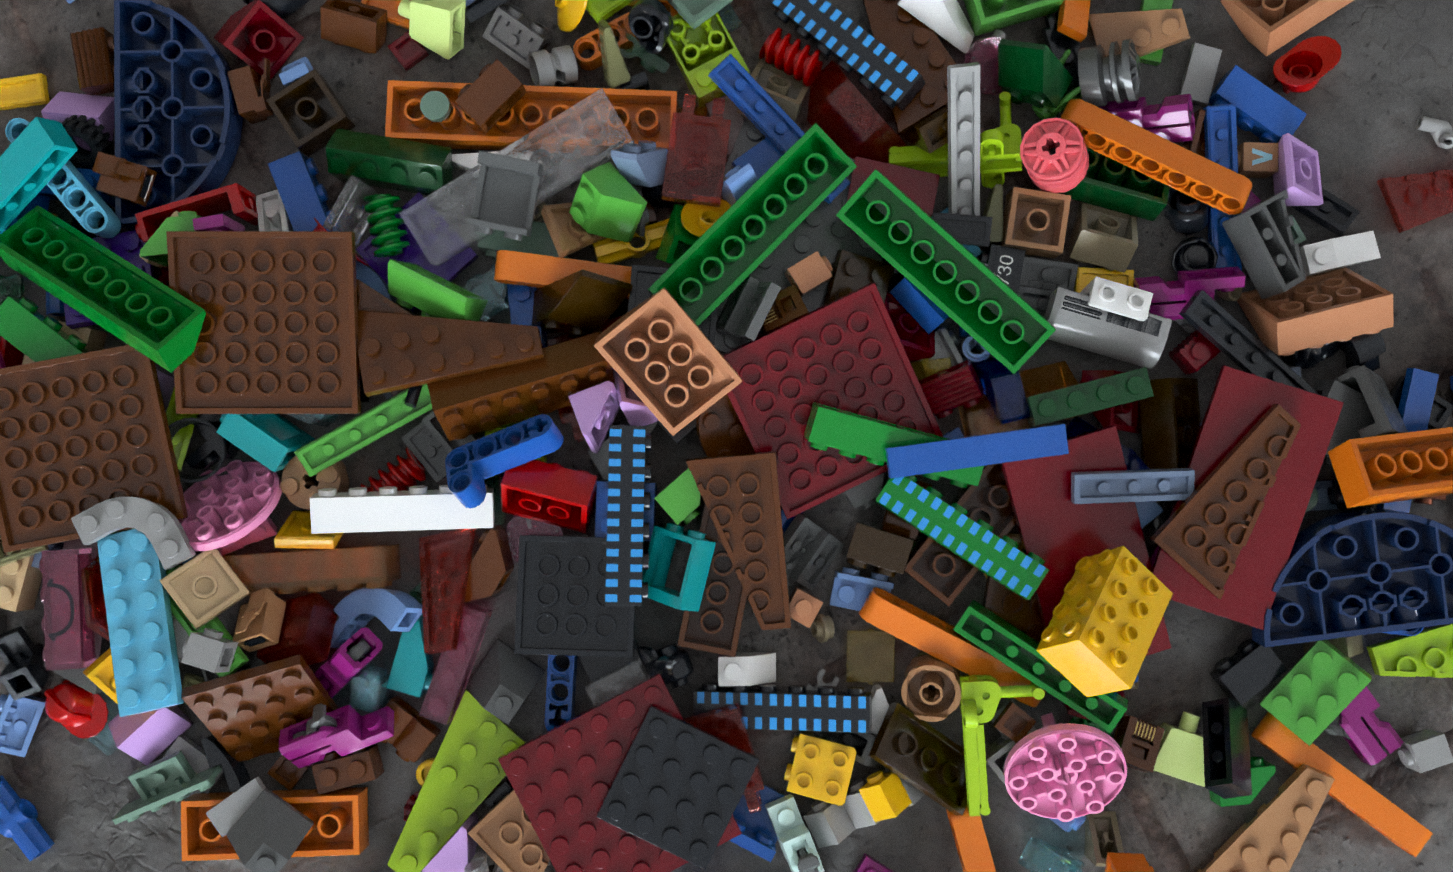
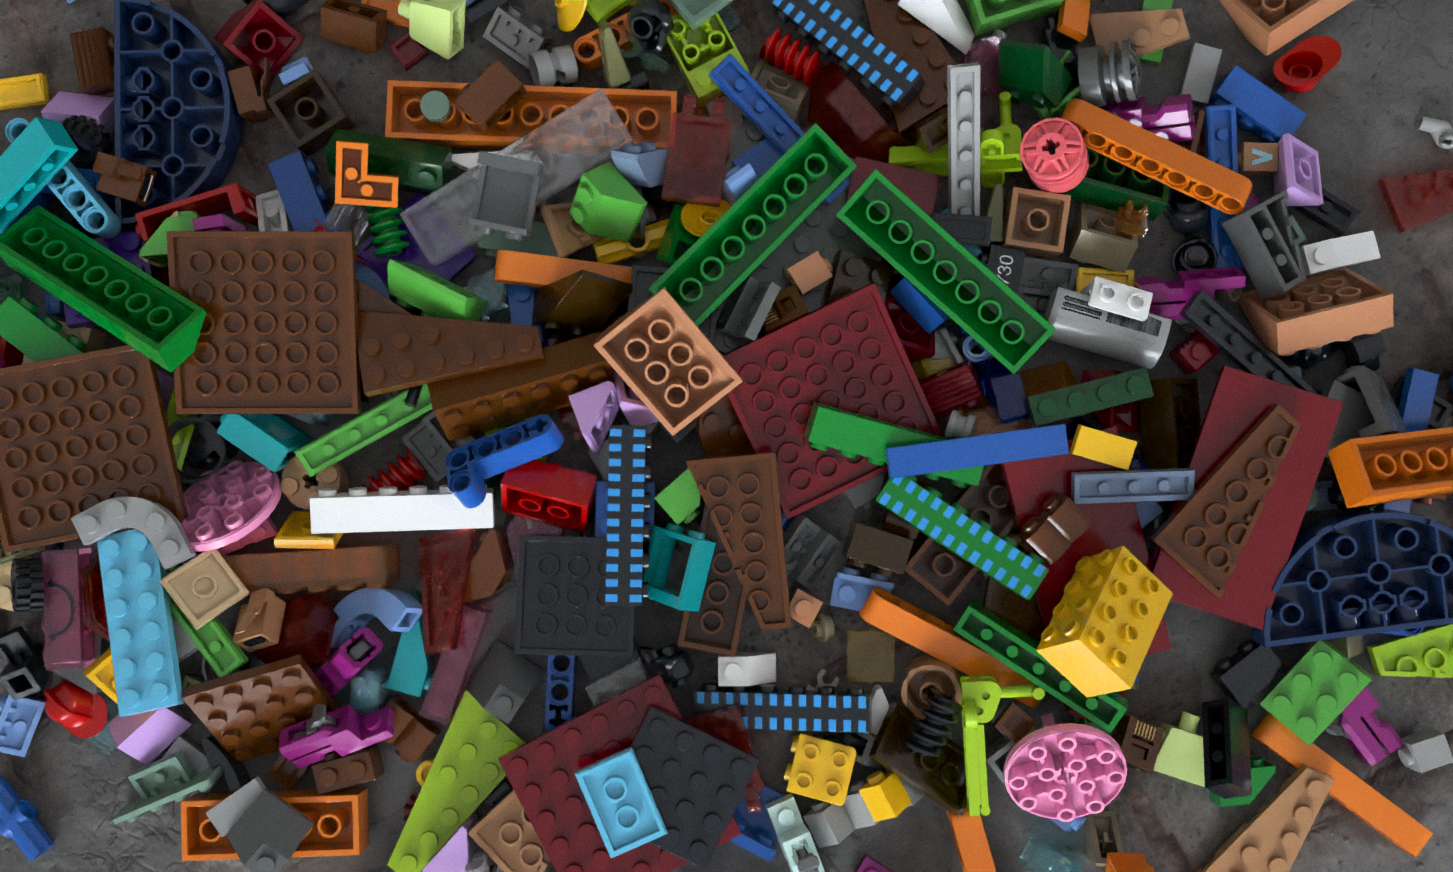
(27, 585): none -> black tyre
(209, 651): light grey brick -> none
(354, 182): none -> orange brick
(621, 802): none -> medium azure tile
(934, 725): none -> black piece
(959, 425): none -> light grey wheel
(1055, 528): none -> reddish brown brick
(1103, 447): none -> yellow tile
(1131, 221): none -> clear orange tile

